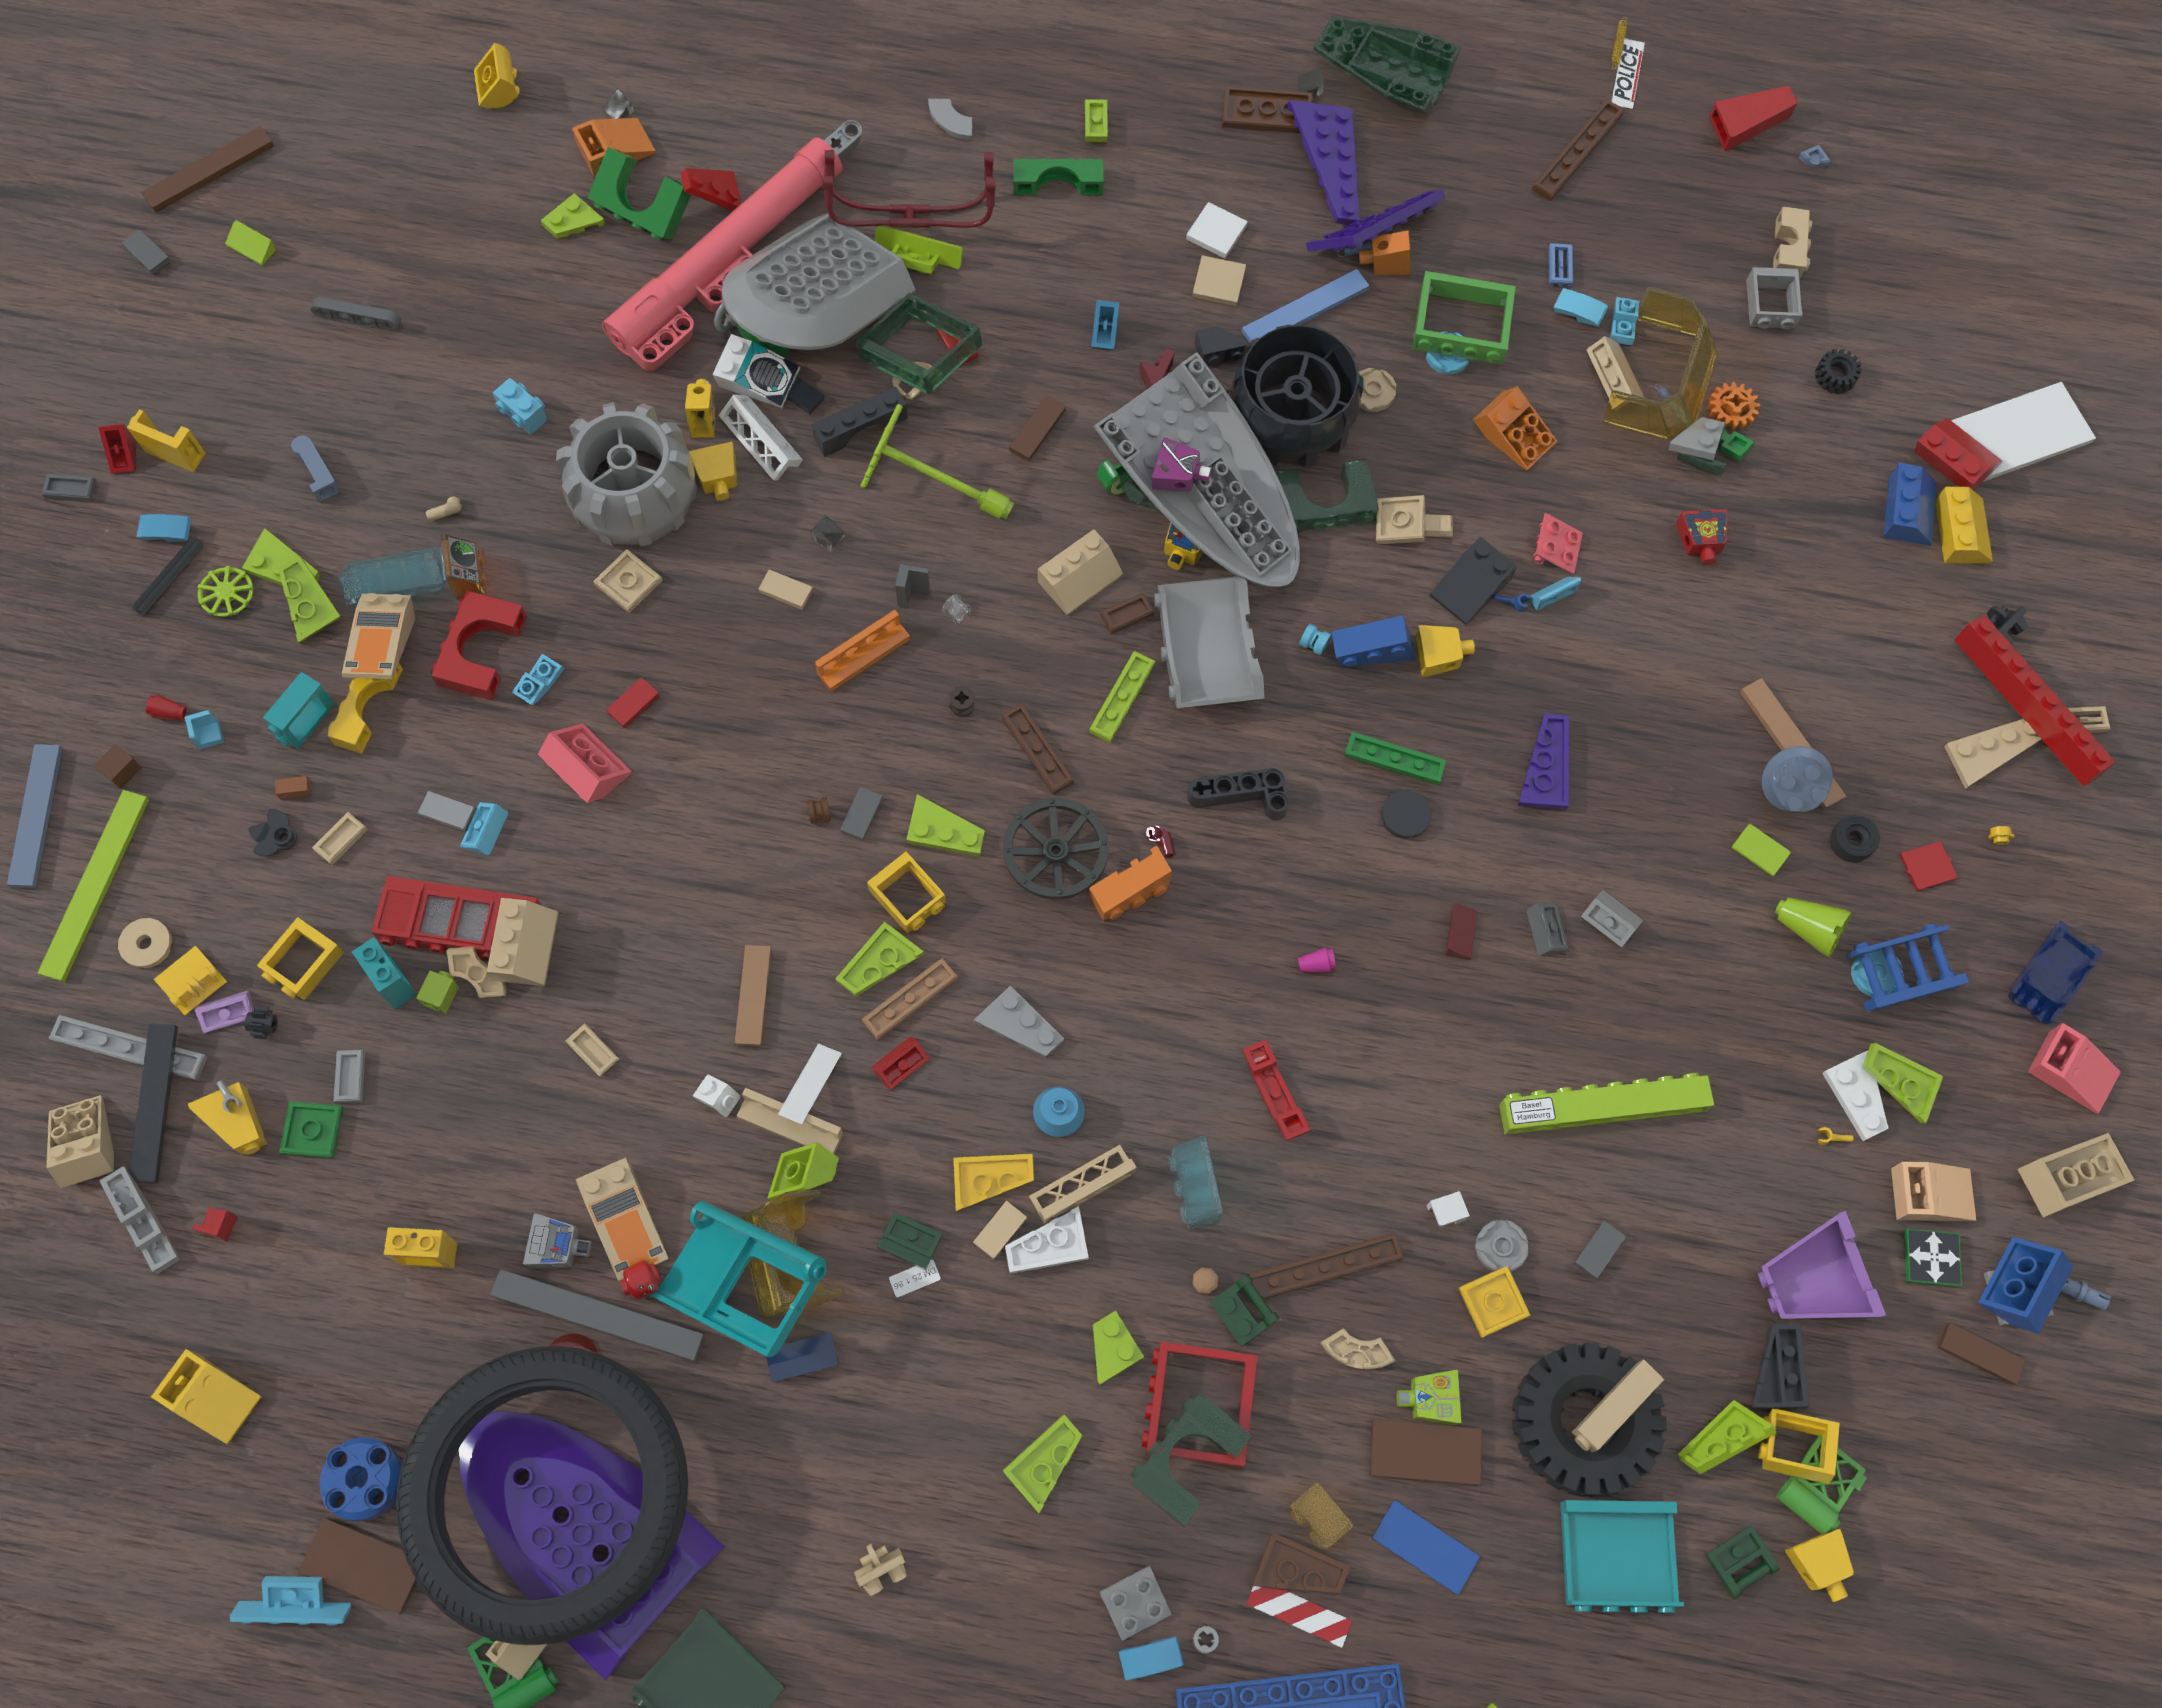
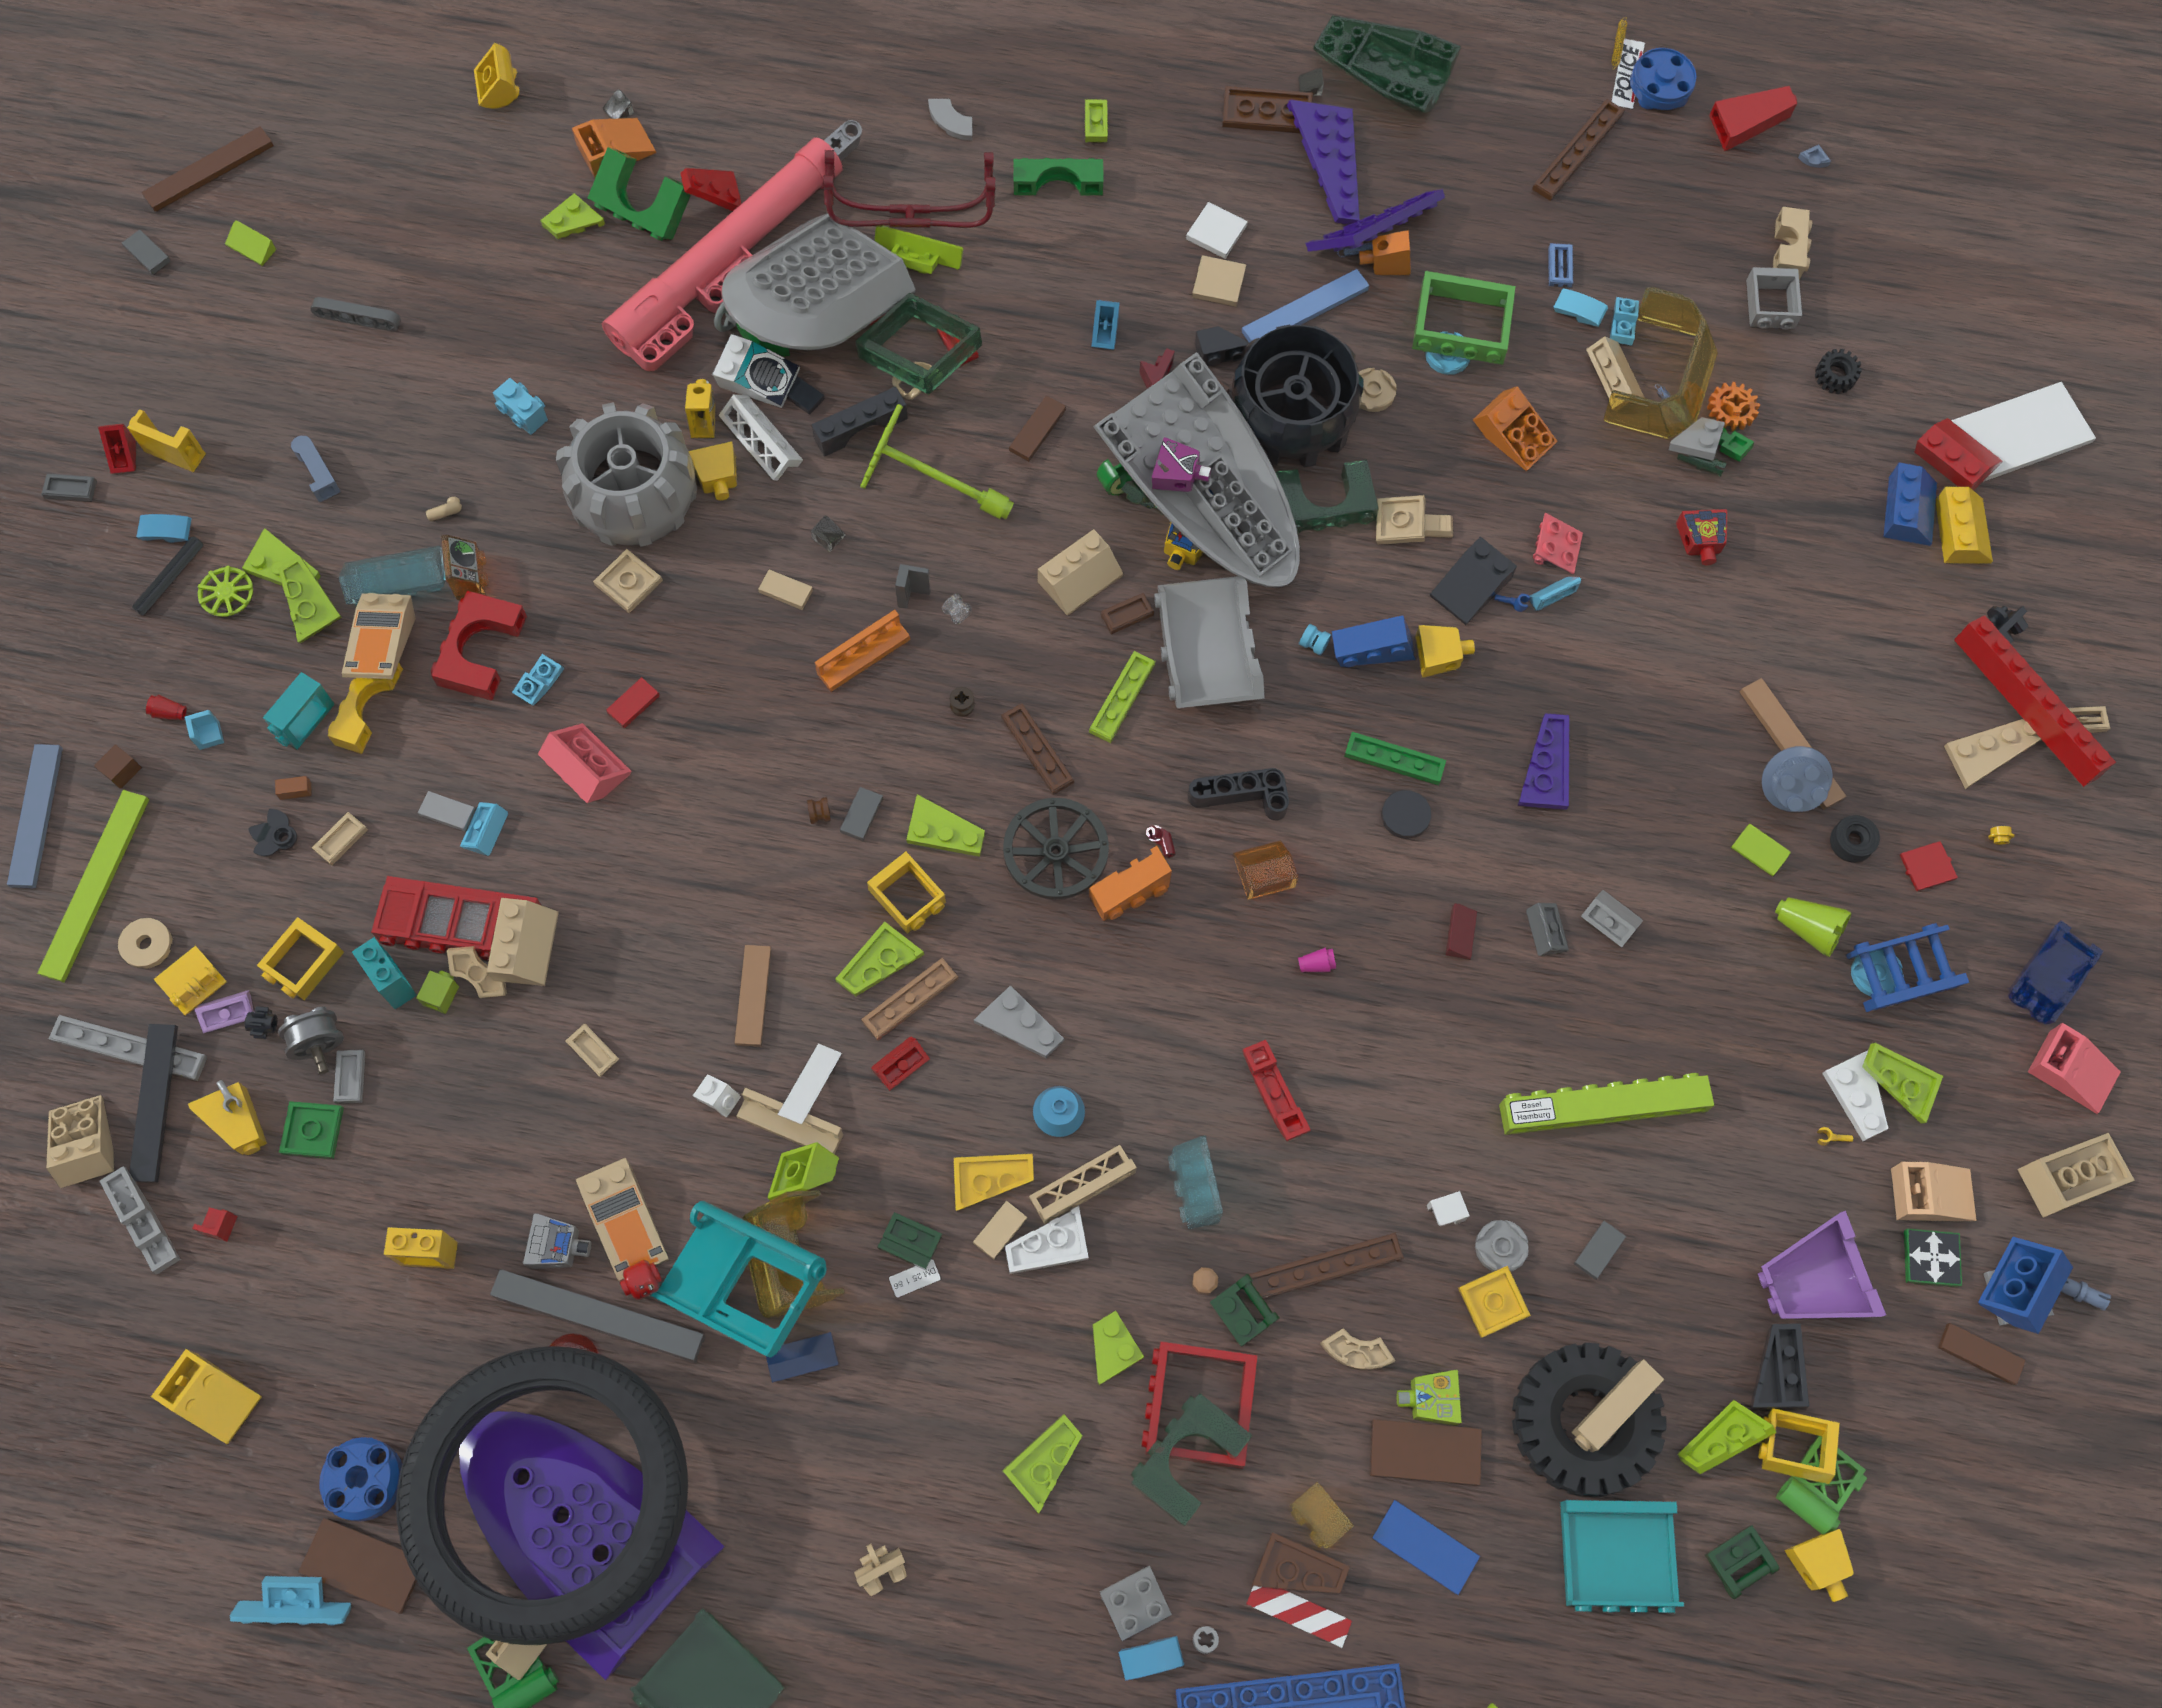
(311, 1036): none -> flat silver wheel
(1266, 869): none -> clear orange slope
(1663, 79): none -> blue piece

